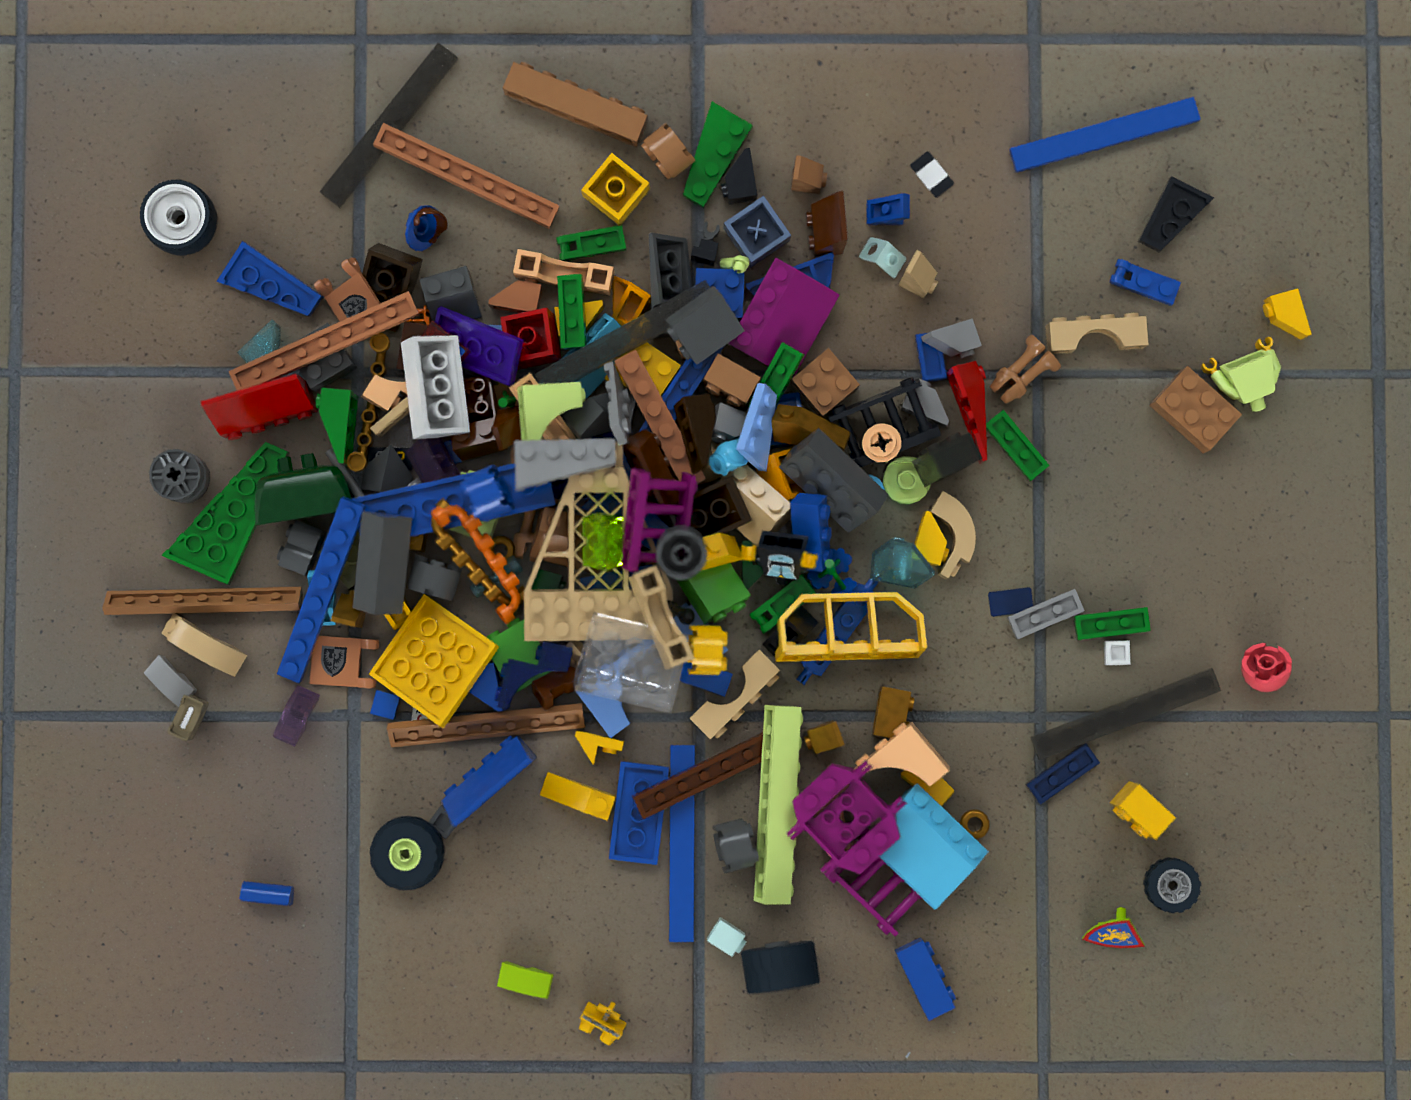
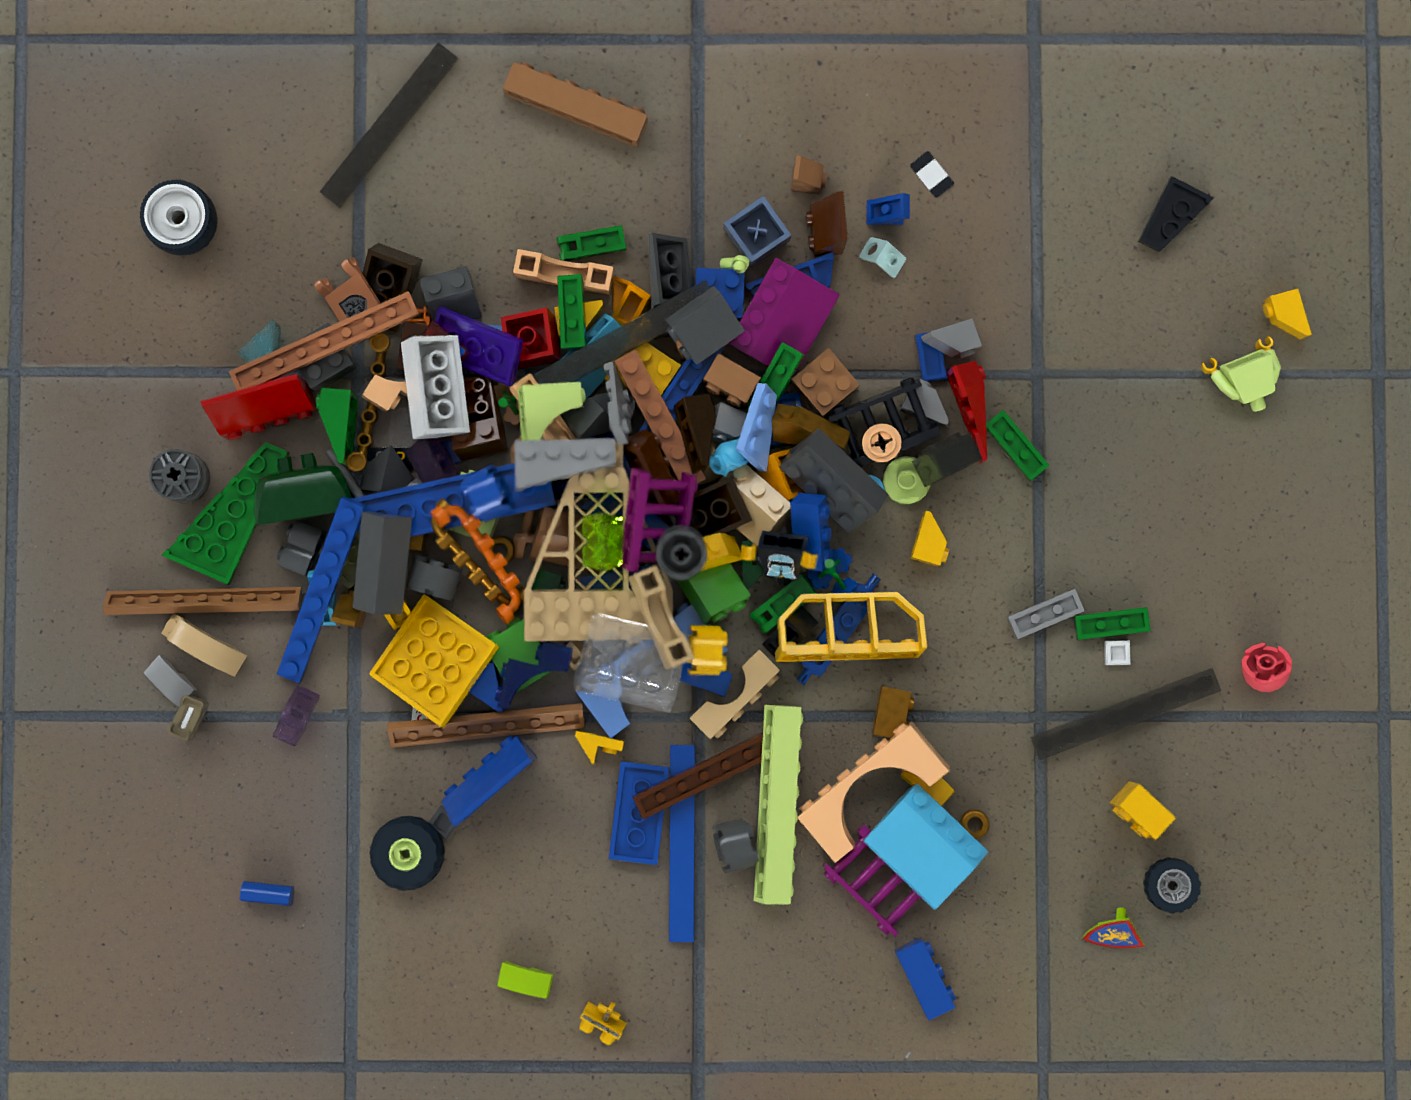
(262, 277): blue wing -> none
(337, 662): nougat flag -> none
(385, 704): blue tile -> none
(391, 418): tan tile -> none
(424, 227): blue piece -> none
(466, 175): nougat plate -> none
(507, 427): reddish brown slope -> none
(512, 565): clear light blue piece -> none
(518, 297): nougat slope -> none
(552, 686): reddish brown leg -> none
(578, 796): yellow slope -> none
(615, 189): yellow brick -> none
(669, 150): medium nougat brick -> none
(685, 615): clear smoke piece -> none
(707, 250): black piece -> none
(716, 149): green wing -> none
(727, 937): light aqua brick -> none
(740, 180): black slope -> none
(780, 967): black wheel -> none
(824, 737): pearl gold slope -> none
(835, 834): magenta piece -> none
(900, 564): clear light blue slope -> none
(919, 276): tan slope -> none
(962, 529): tan arch -> none
(1010, 374): medium nougat piece -> none
(1010, 601): dark blue sticker -> none
(1062, 773): dark blue tile -> none
(1104, 134): blue tile -> none
(1126, 332): tan arch -> none
(1145, 282): blue plate -> none
(1195, 409): medium nougat brick -> none

